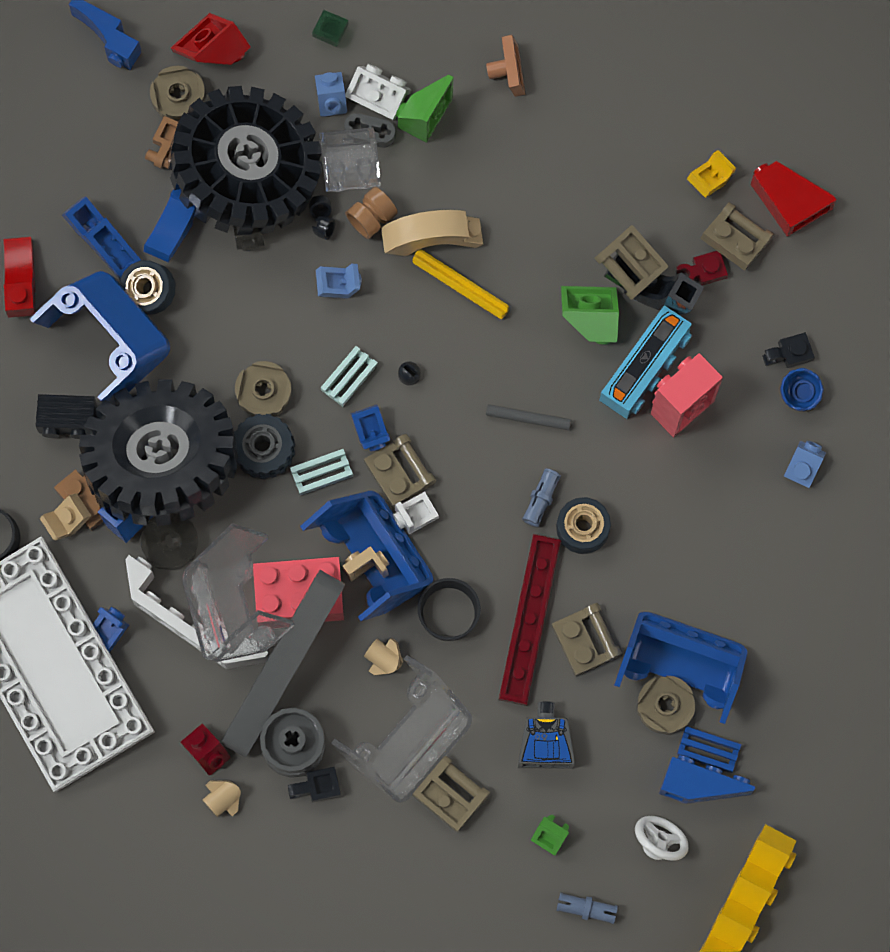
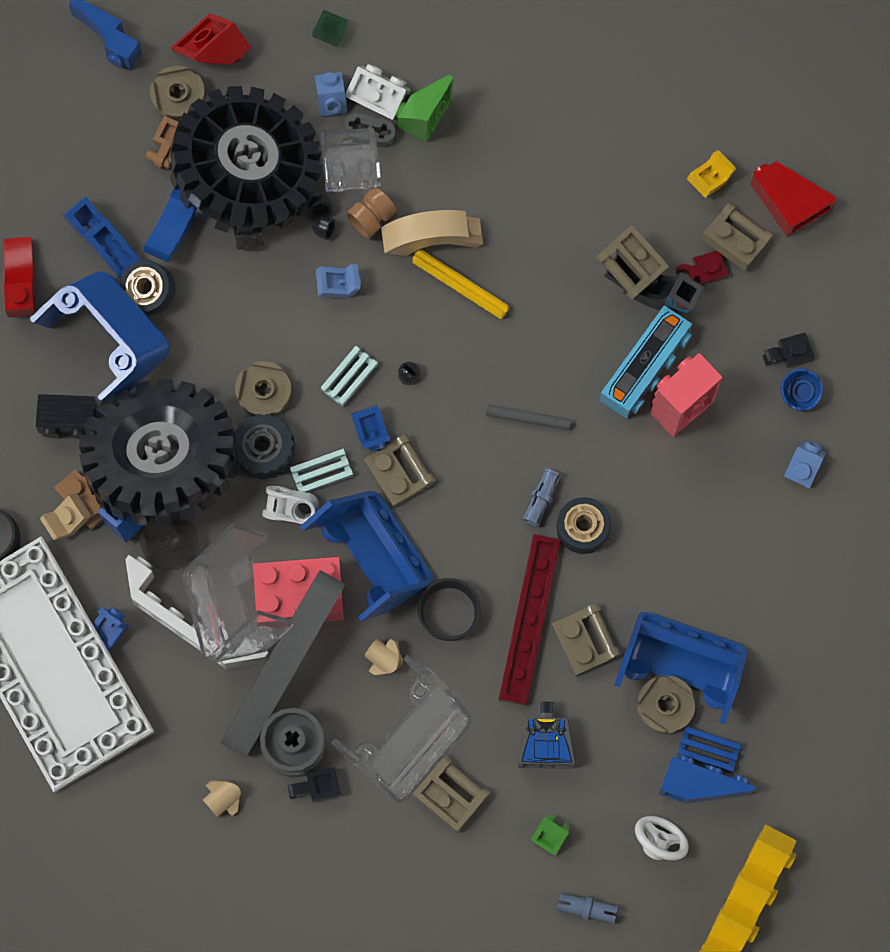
(206, 749): dark red bracket -> none
(287, 504): none -> white piece
(359, 563): tan bracket -> none
(415, 513): white bracket -> none
(509, 66): nougat tile -> none
(592, 312): bright green slope -> none

